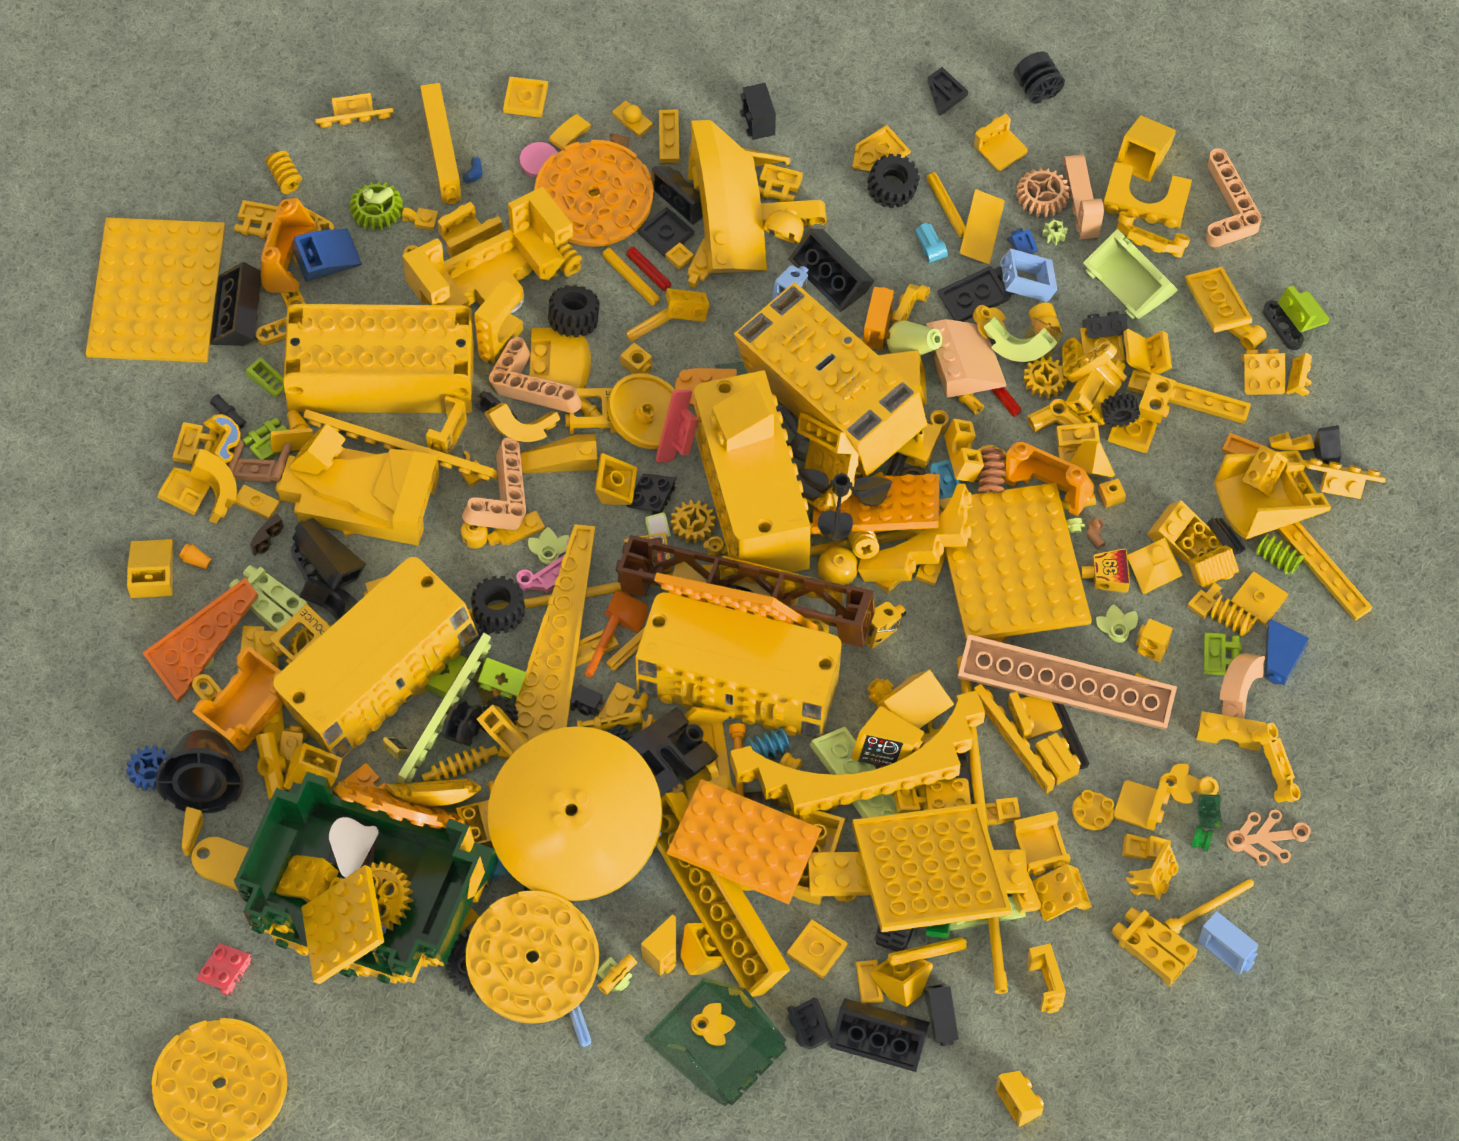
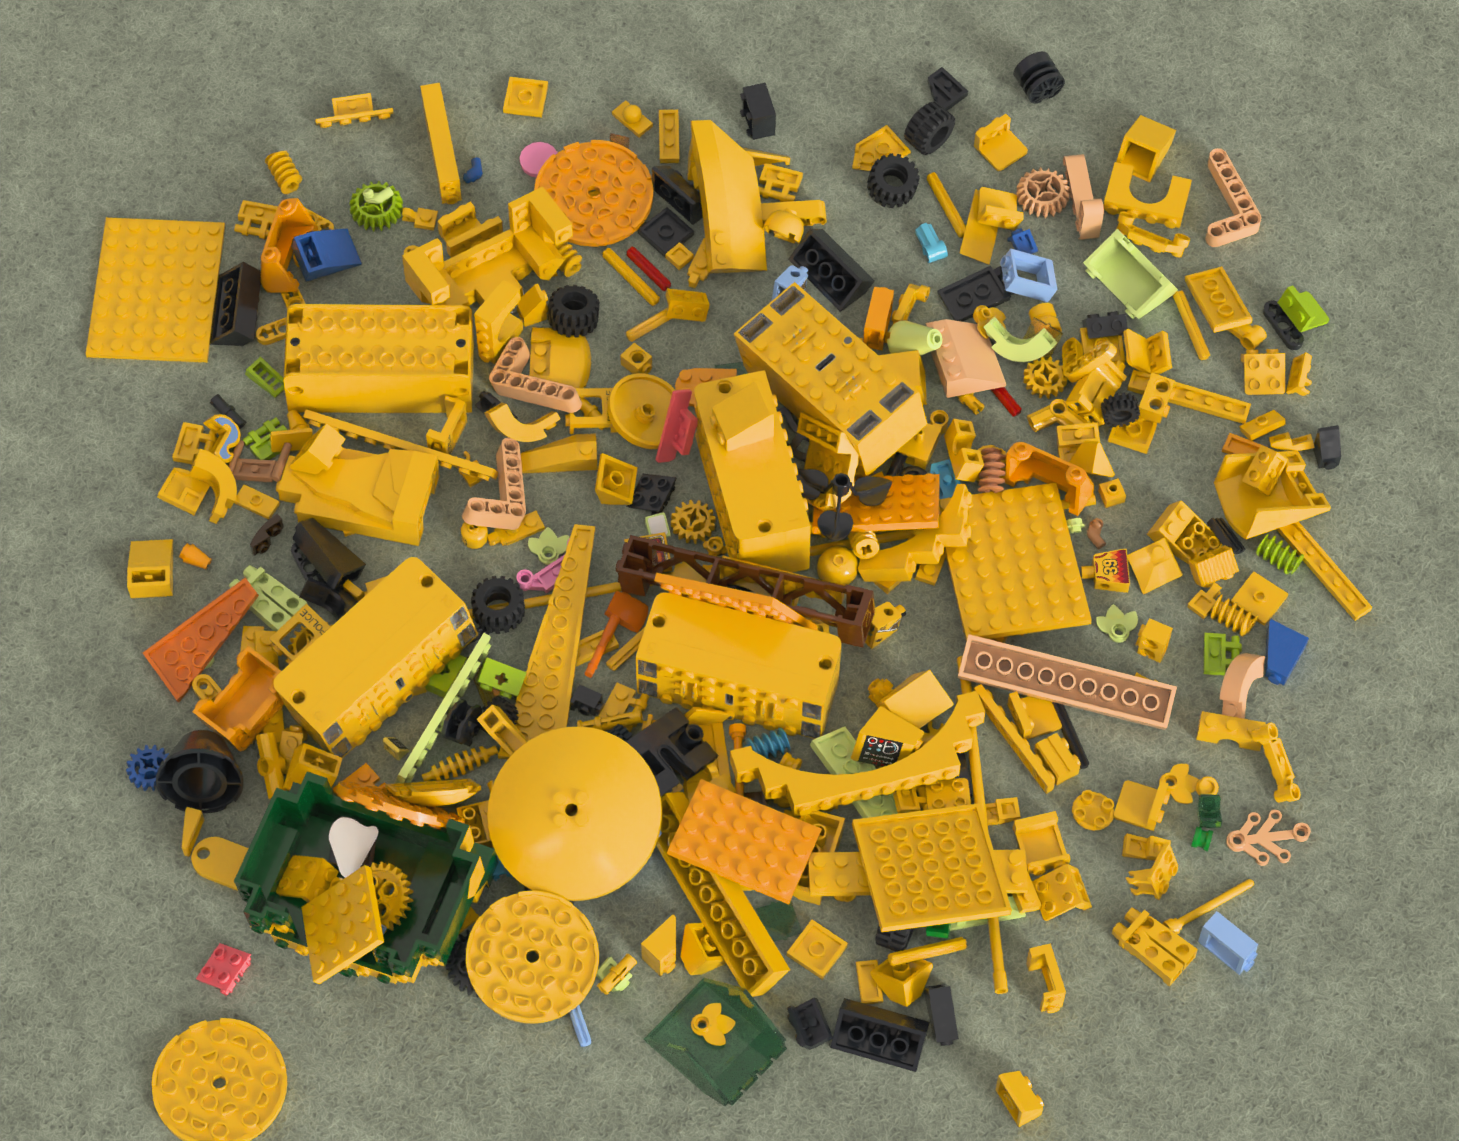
(353, 590): none -> yellow tile
(533, 306): none -> yellow slope
(569, 131): yellow slope -> none
(779, 920): none -> clear green piece
(929, 128): none -> black tyre
(998, 209): none -> yellow bracket
(1054, 231): yellowish green gear -> none
(1191, 325): none -> yellow axle
(1262, 425): none -> yellow plate
(1341, 479): yellow bracket -> none

